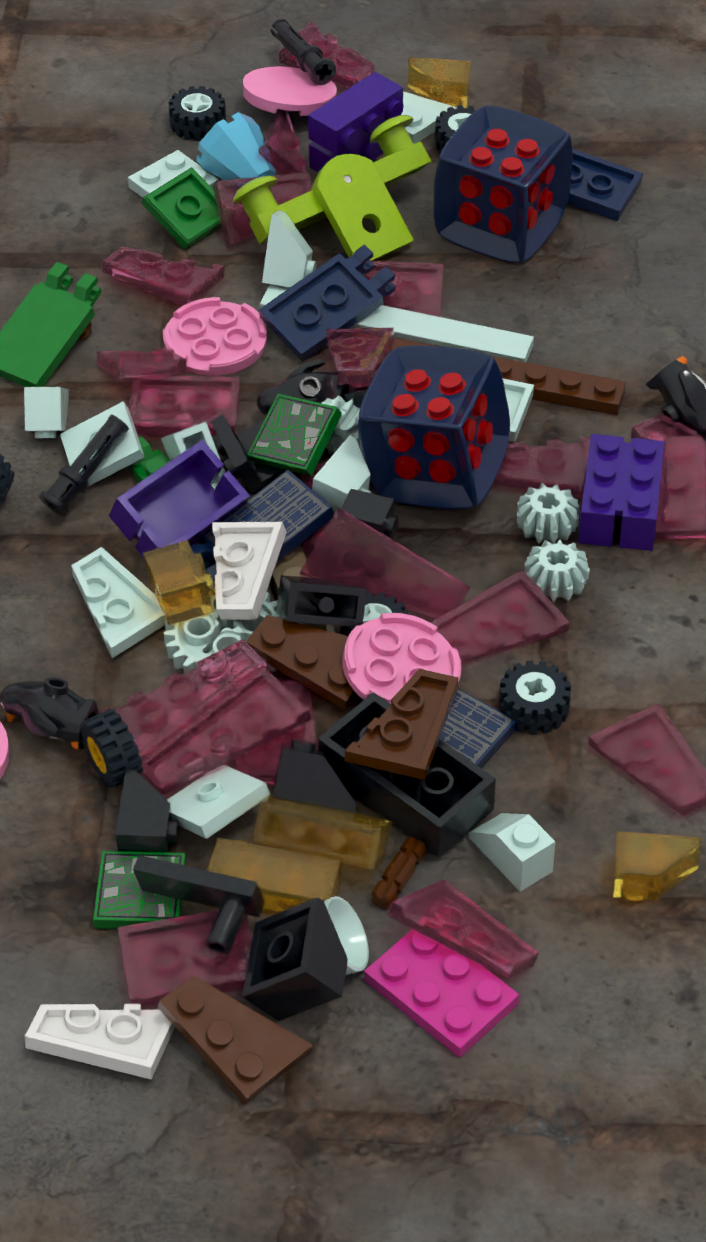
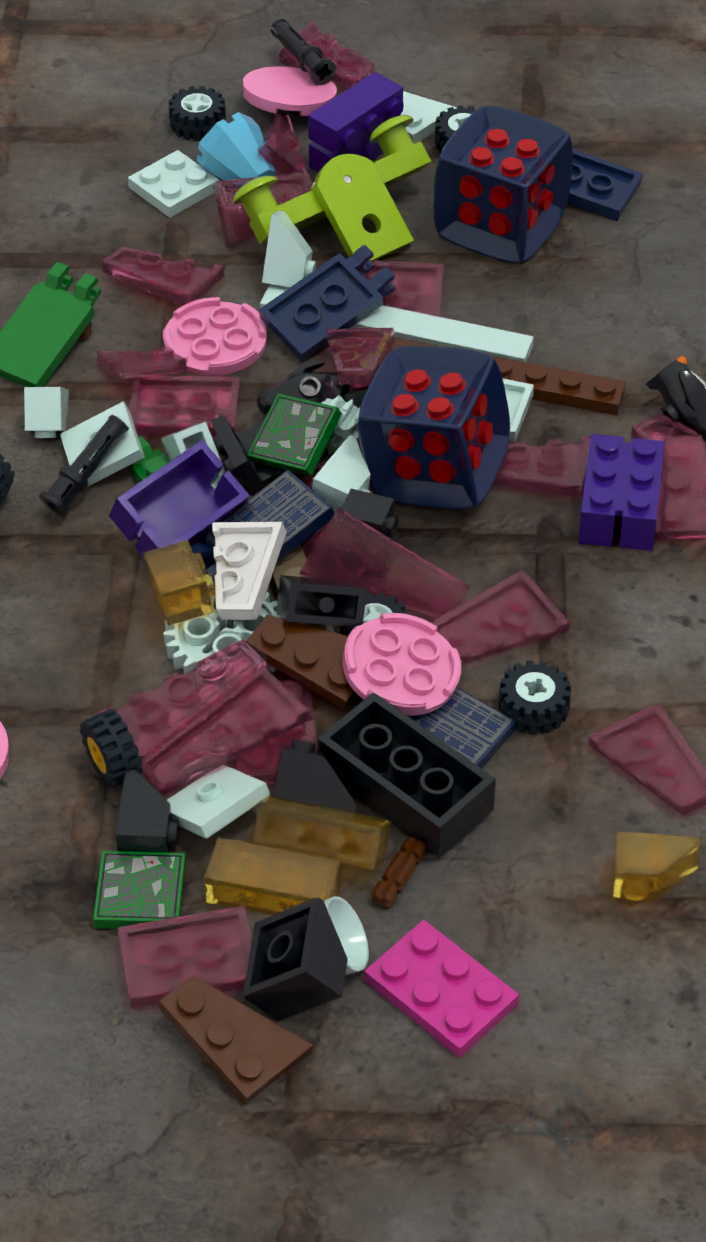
(48, 708): black animal -> none
(111, 1039): white wing -> none
(117, 601): light aqua wing -> none
(185, 208): green tile -> none
(228, 893): black piece -> none
(409, 729): reddish brown wing -> none
(440, 80): clear yellow slope -> none
(465, 927): clear pink wing -> none
(516, 847): light aqua slope -> none
(547, 513): light aqua gear -> none
(558, 569): light aqua gear -> none

